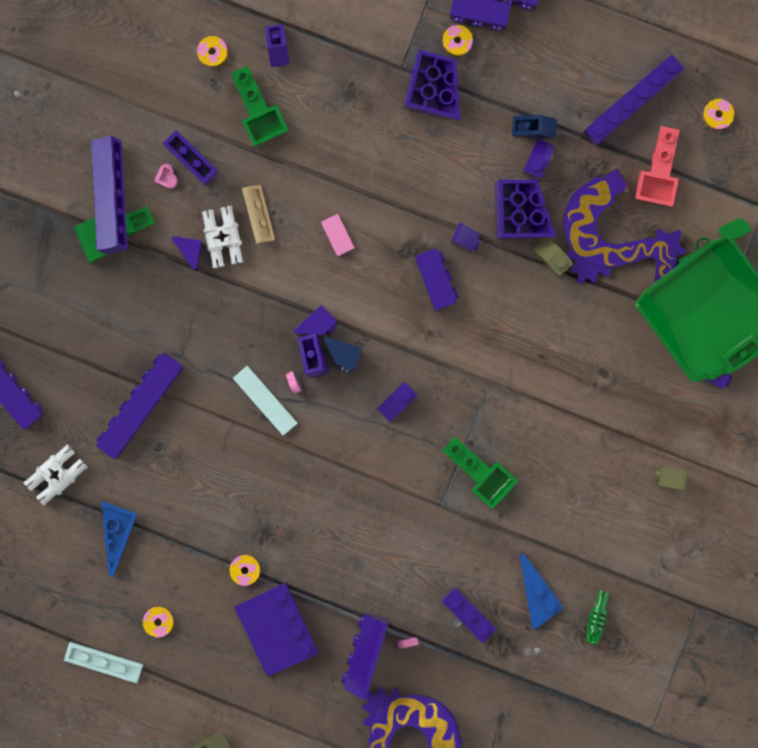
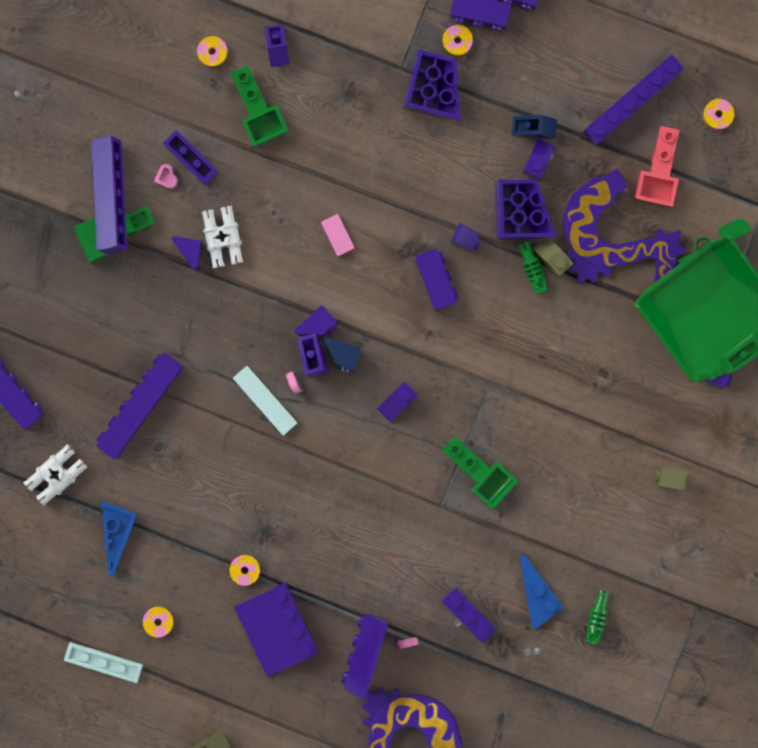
(258, 214): tan plate -> none
(533, 269): none -> green hinge

